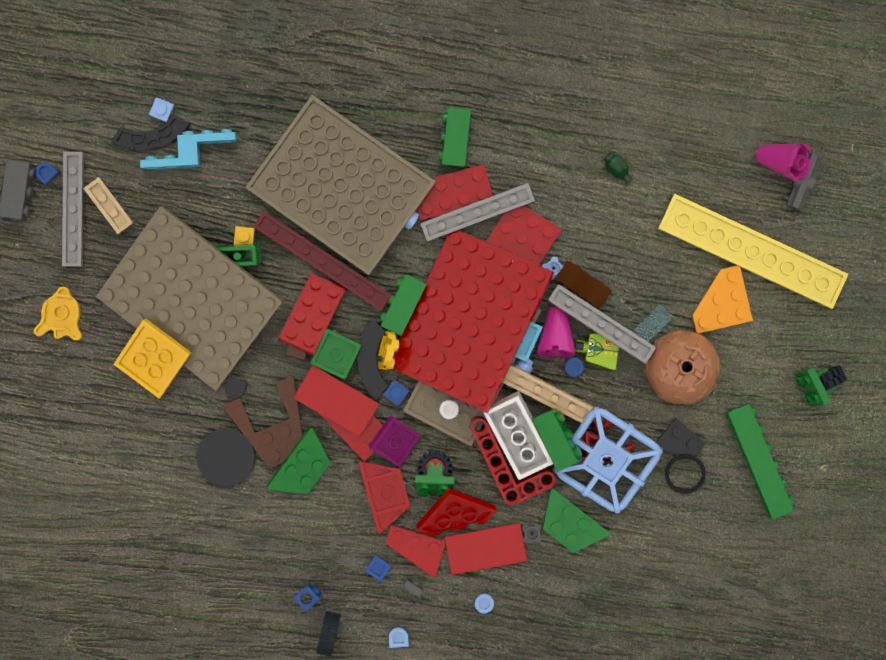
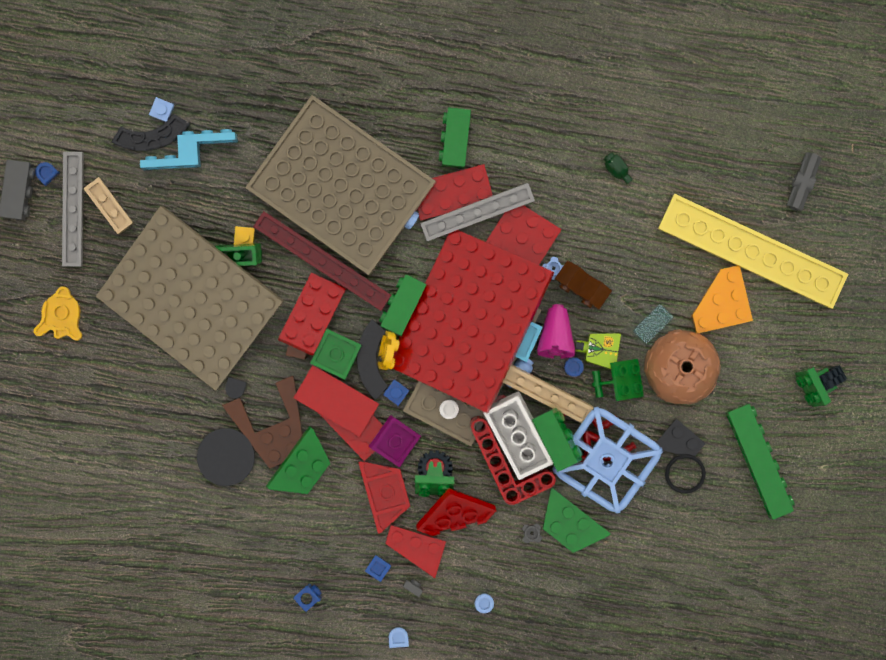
(152, 358): yellow plate -> none
(328, 633): black wheel -> none
(485, 548): red tile -> none
(601, 324): light grey plate -> none
(625, 378): none -> green plate
(785, 159): dark pink cone -> none

